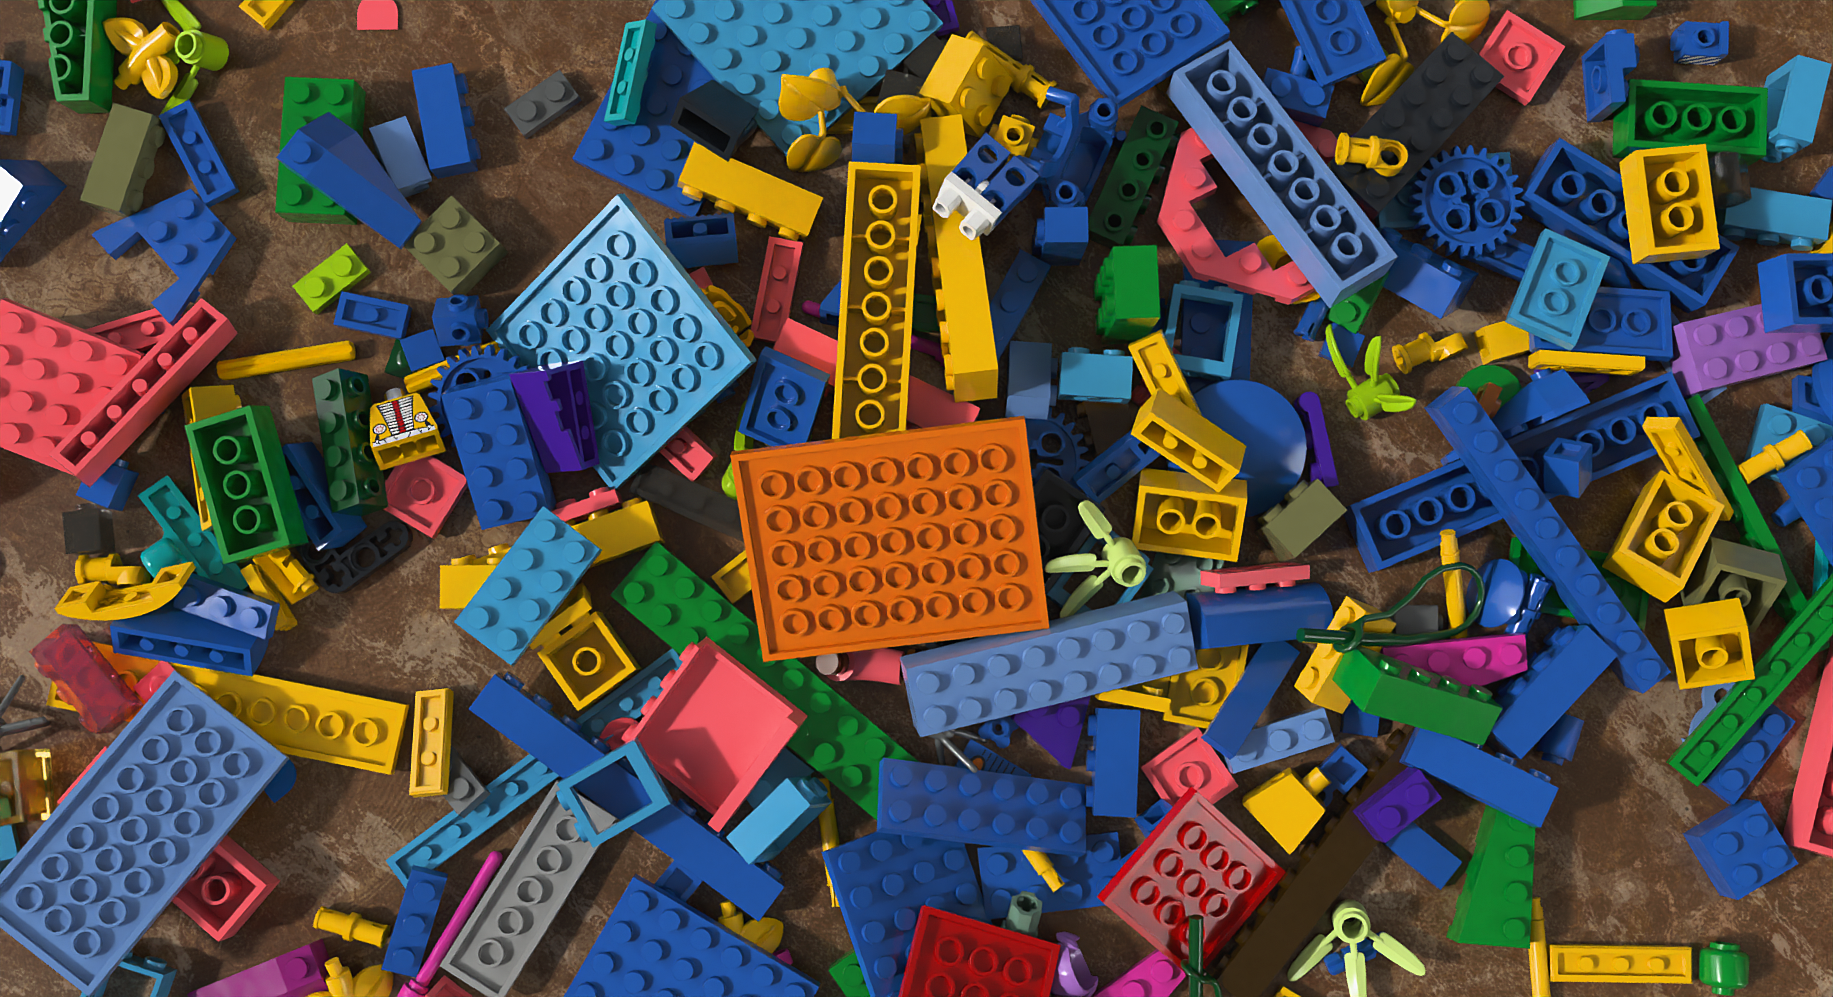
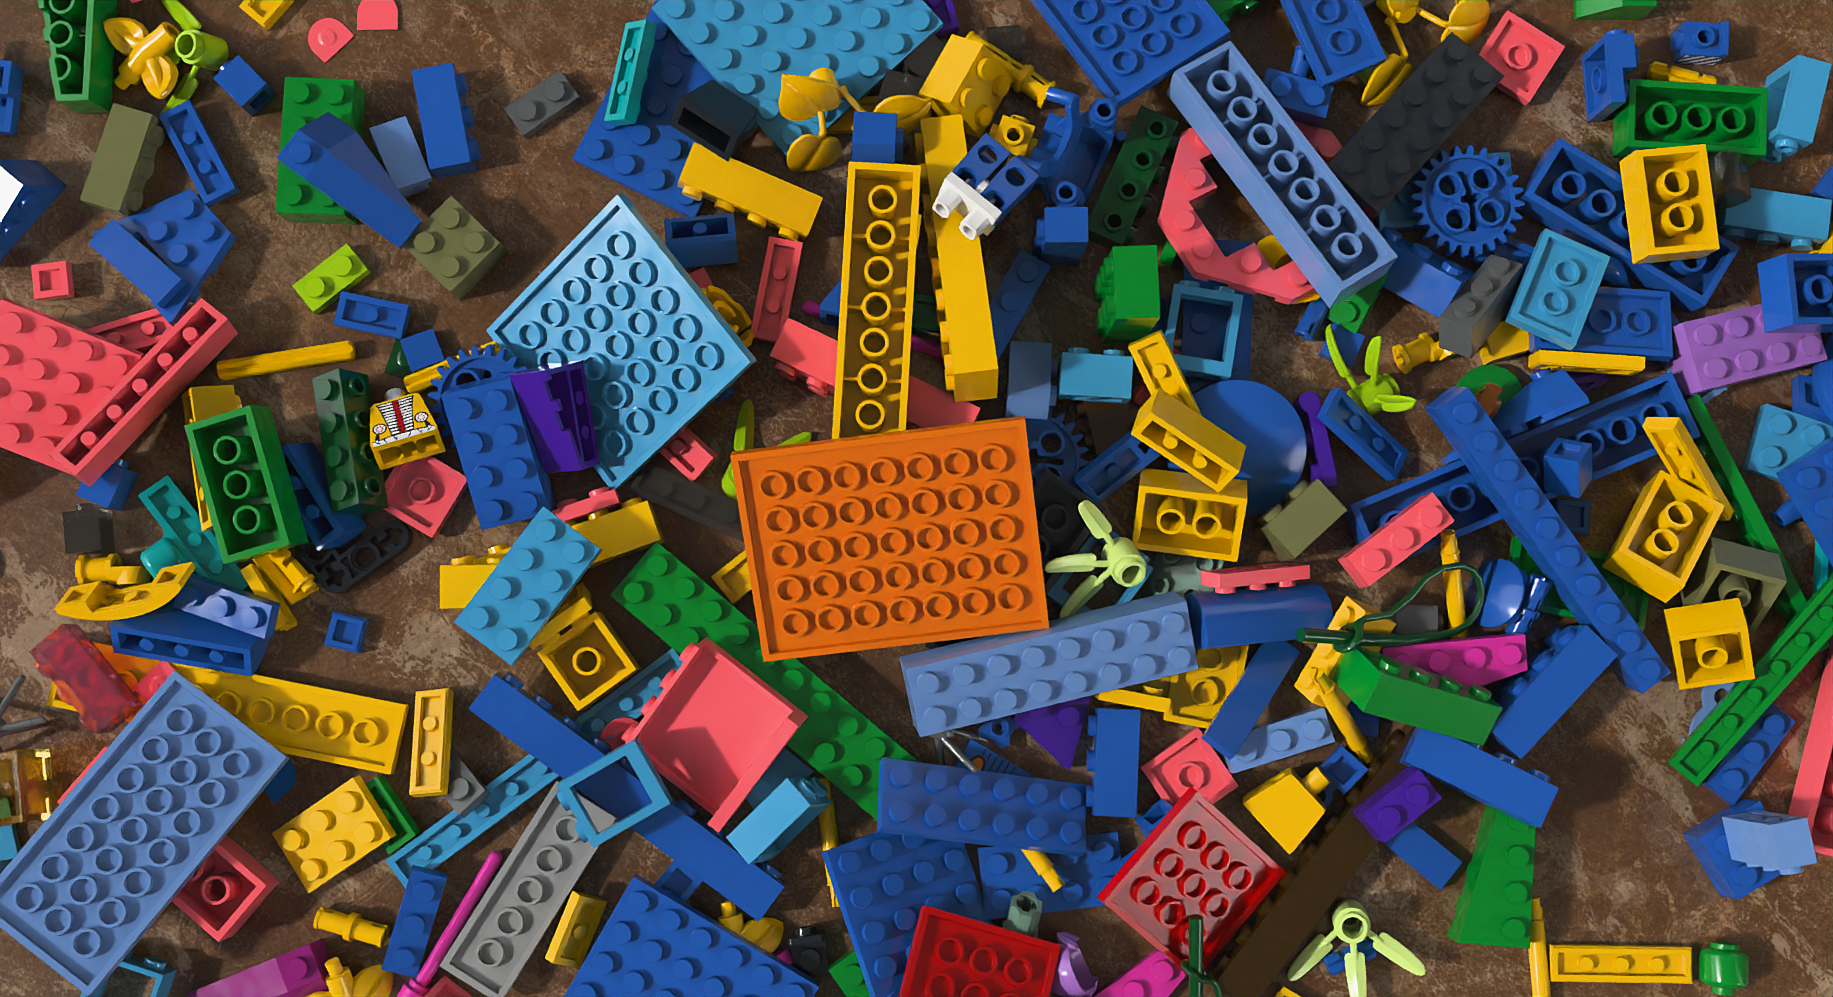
(52, 281): none -> coral plate
(137, 263): none -> blue tile
(244, 85): none -> blue brick
(328, 37): none -> coral piece
(334, 834): none -> yellow plate
(346, 632): none -> blue tile
(395, 813): none -> green plate
(459, 320): blue brick -> none
(576, 930): none -> yellow plate
(783, 400): blue plate -> none
(810, 951): none -> black bracket
(865, 665): coral piece -> none
(1168, 255): none -> green tile
(1341, 715): none -> yellow piece
(1362, 434): none -> blue plate
(1369, 153): yellow connector -> none
(1396, 540): none -> coral brick
(1480, 306): none -> dark grey brick
(1560, 740): blue brick -> none
(1575, 514): none -> blue tile
(1660, 72): none -> yellow axle
(1770, 841): none -> medium blue brick
(1774, 456): yellow pin -> none

